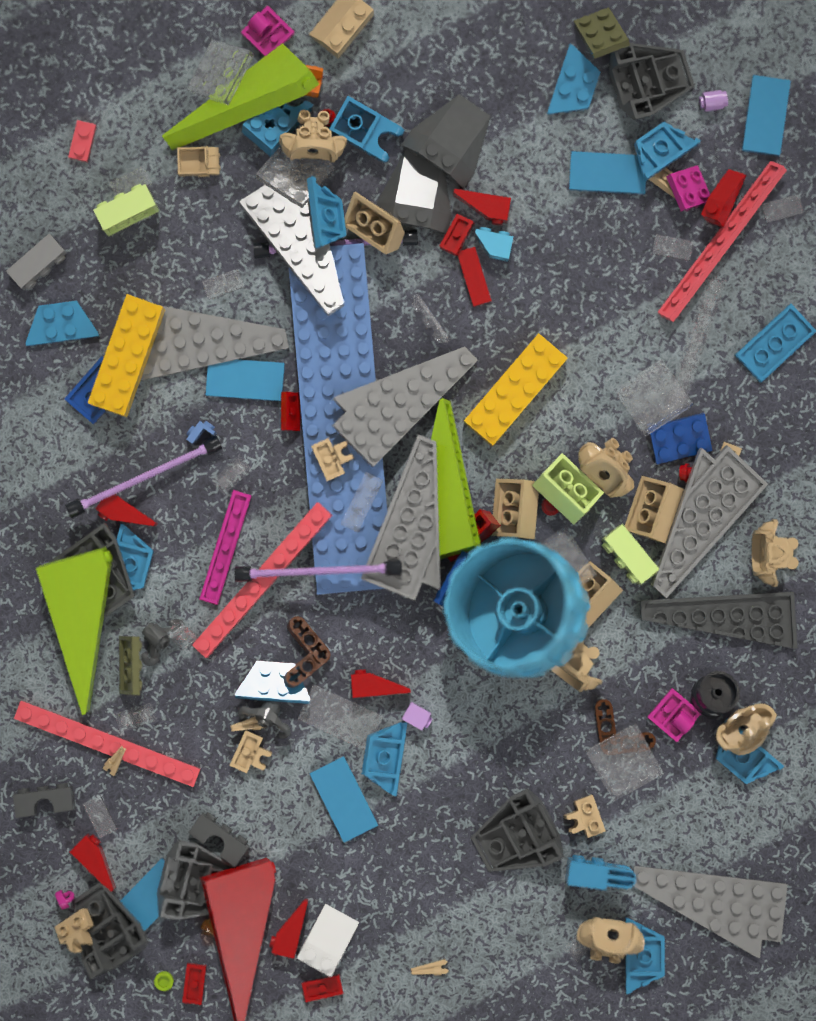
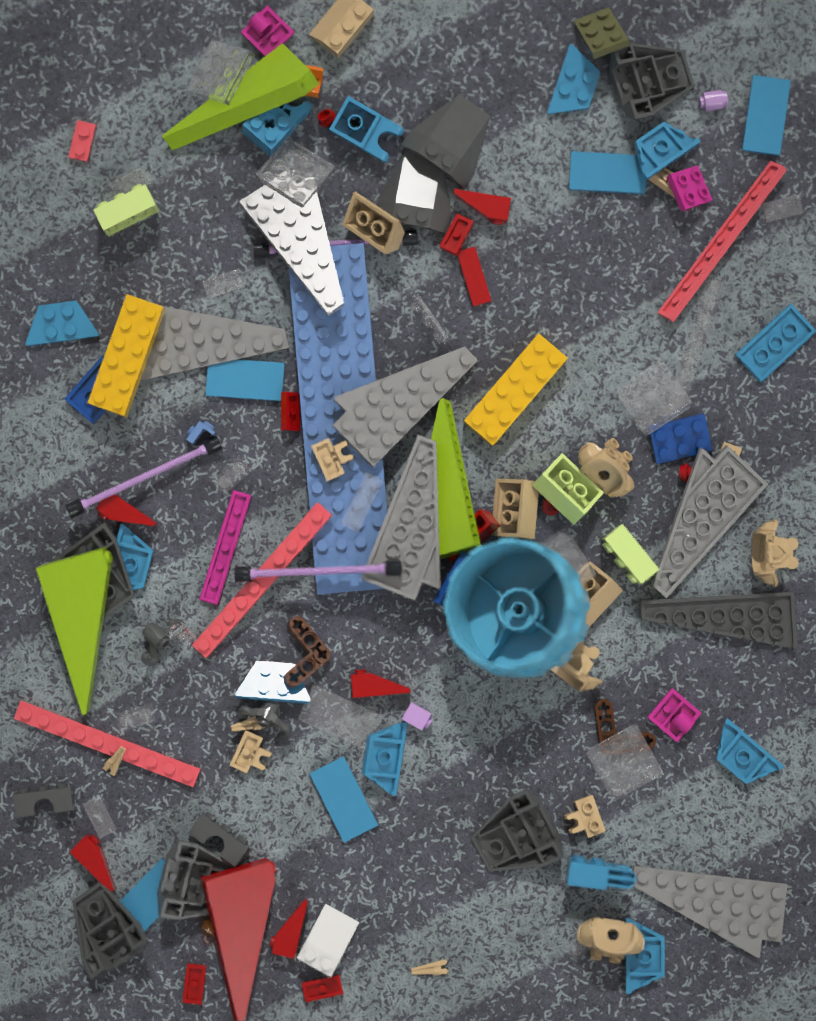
(37, 262): light grey brick -> none
(61, 898): dark pink tile -> none
(74, 930): tan plate -> none
(129, 665): olive plate -> none
(164, 981): lime tile -> none
(198, 161): tan piece -> none
(313, 136): tan piece -> none
(326, 214): dark azure wing -> none
(495, 244): medium azure slope -> none
(653, 509): tan slope -> none
(672, 247): clear plate -> none
(715, 694): black wheel -> none
(723, 198): red slope -> none
(757, 719): tan piece -> none

